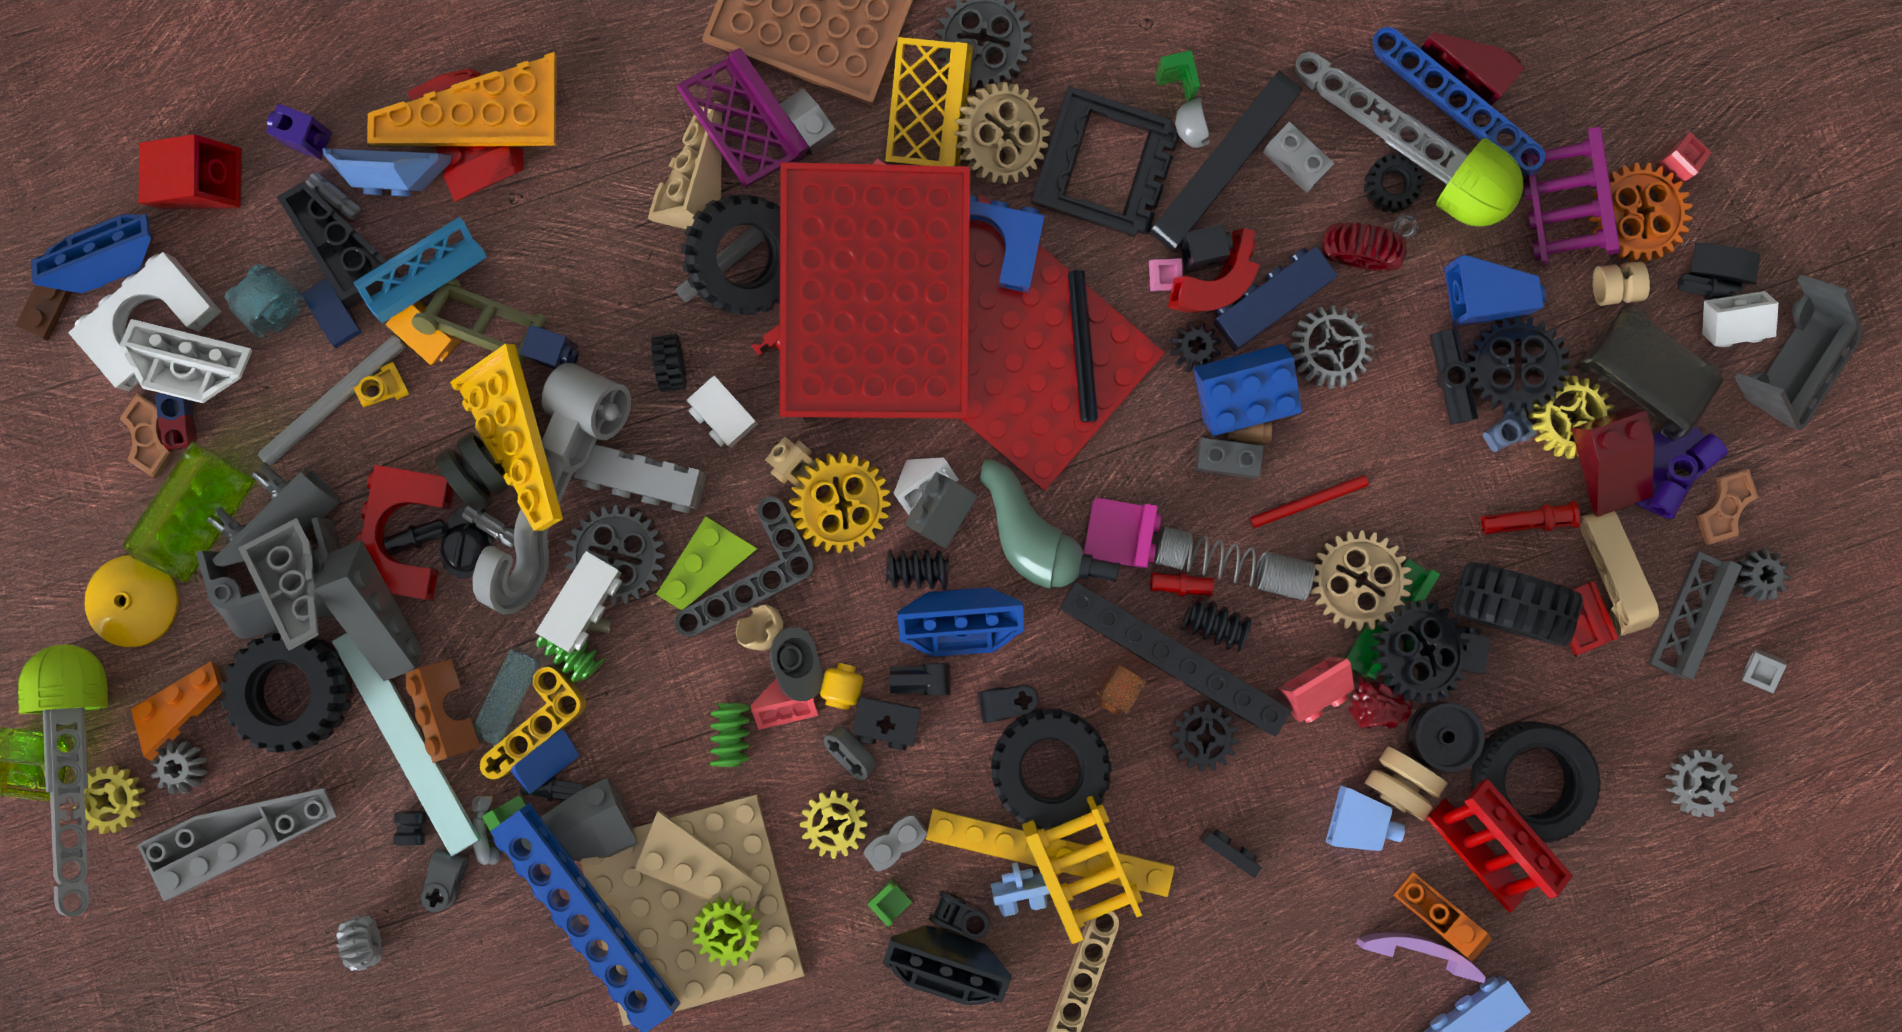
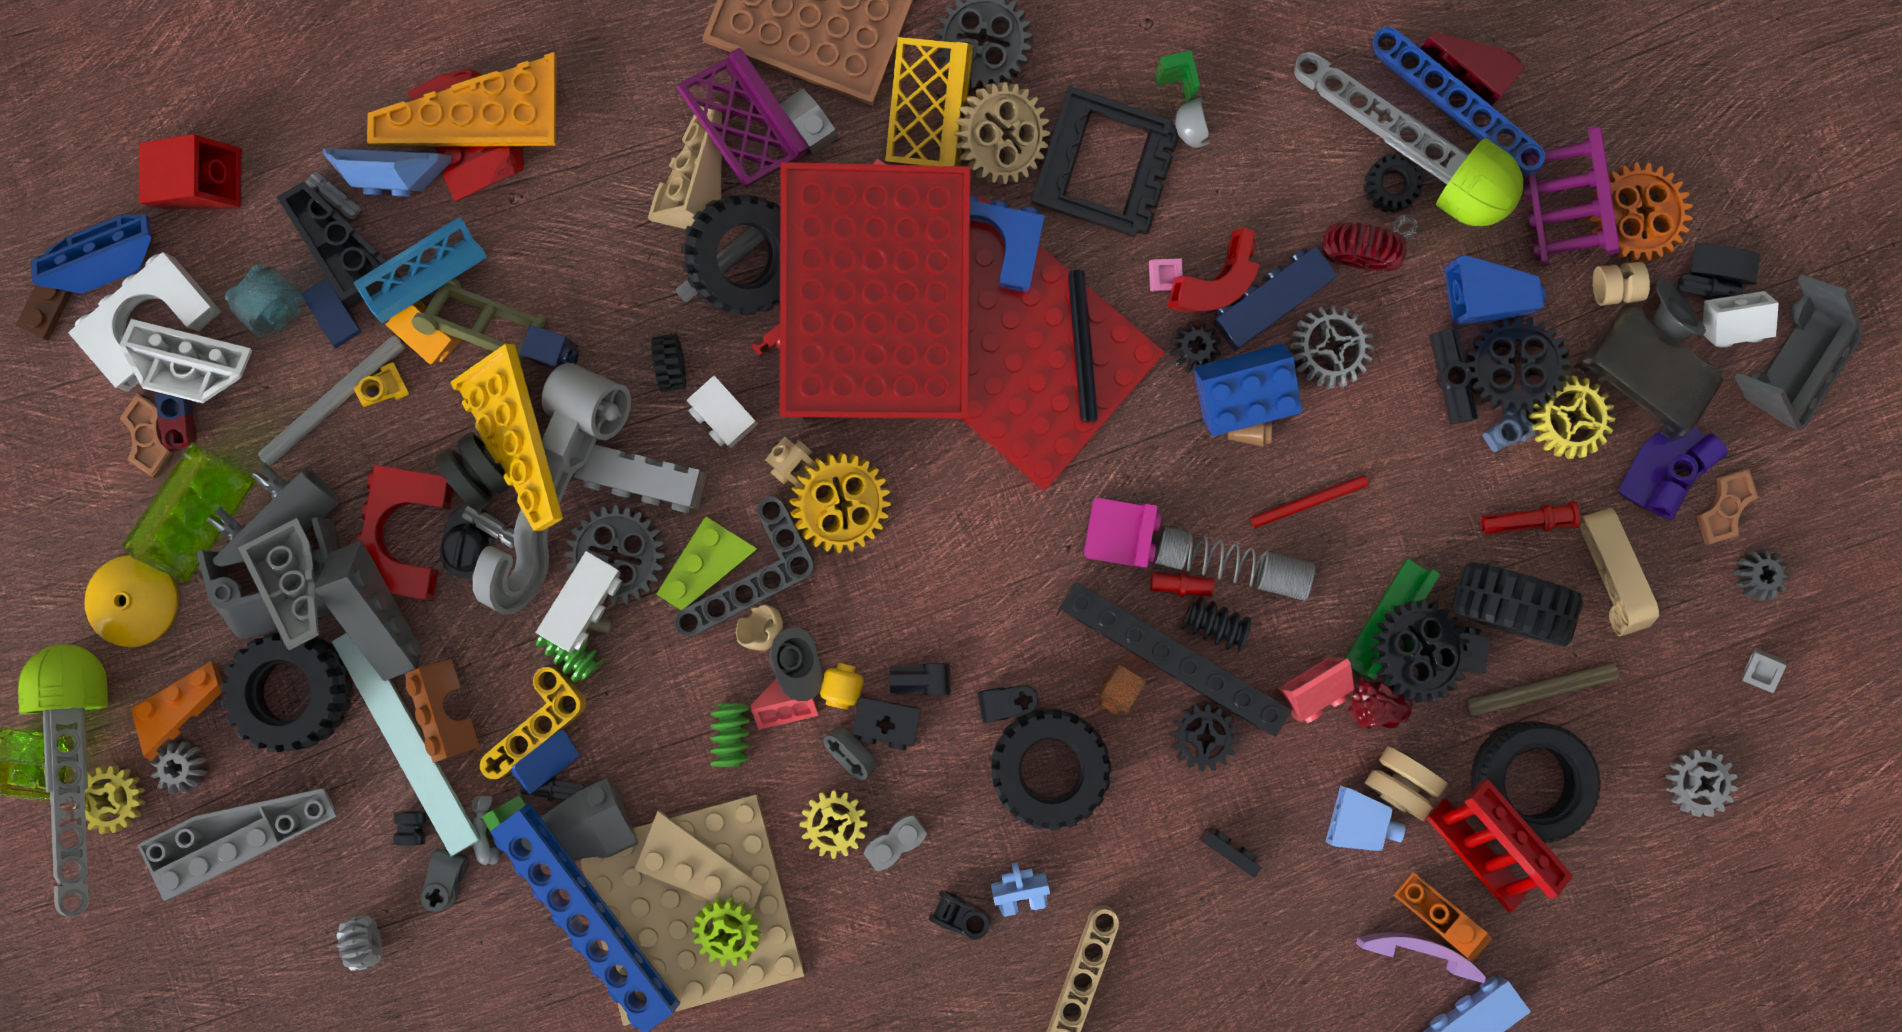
(296, 128): dark purple brick -> none
(415, 536): black axle -> none
(505, 696): clear light blue tile -> none
(889, 902): bright green panel -> none
(915, 477): white slope -> none
(917, 569): black piece -> none
(940, 510): dark grey brick -> none
(947, 966): black wedge -> none
(961, 621): blue wedge -> none
(1012, 844): yellow plate -> none
(1031, 544): sand green animal -> none
(1063, 893): yellow fence -> none
(1205, 248): black brick -> none
(1226, 160): black beam -> none
(1228, 458): dark grey brick -> none
(1298, 157): light grey brick -> none
(1374, 556): tan gear -> none
(1452, 752): black wheel -> none
(1542, 689): none -> dark tan axle
(1594, 622): red plate -> none
(1616, 459): dark red slope -> none
(1675, 312): none -> dark grey piece
(1685, 158): coral slope -> none
(1705, 620): dark grey fence -> none

